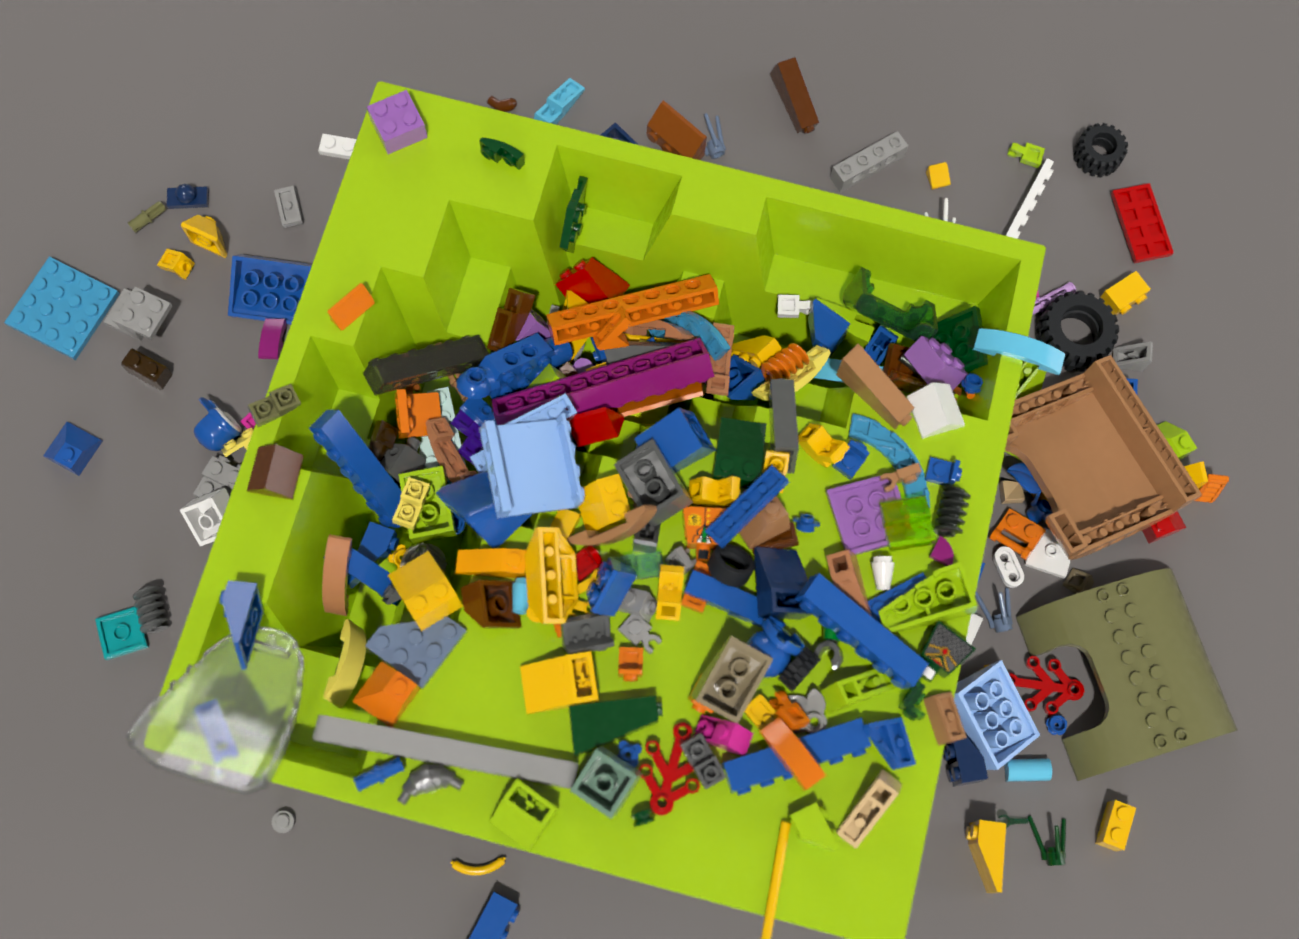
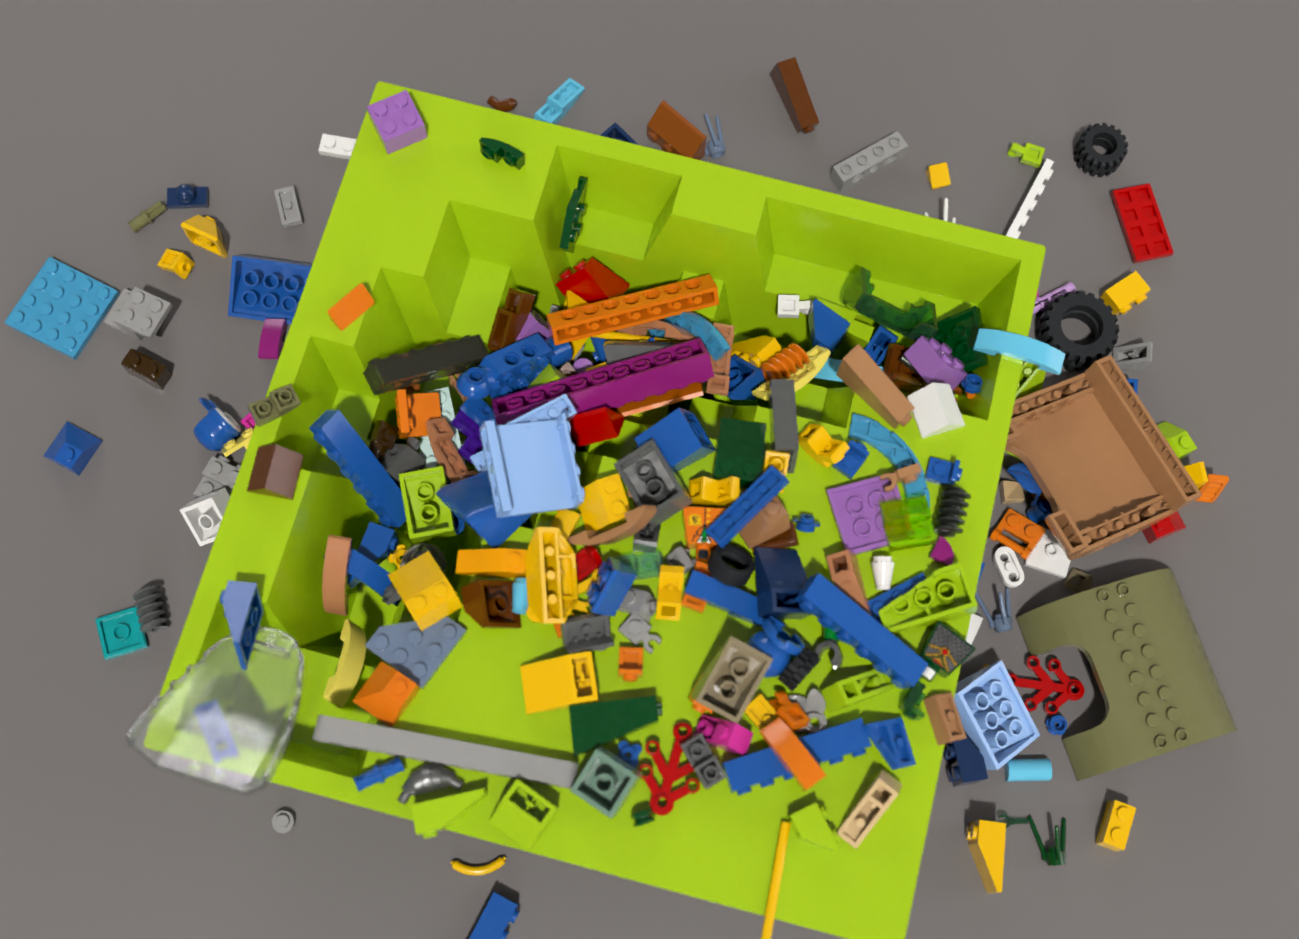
(411, 503): light yellow slope -> none
(439, 813): none -> lime slope
(611, 334): orange slope -> none

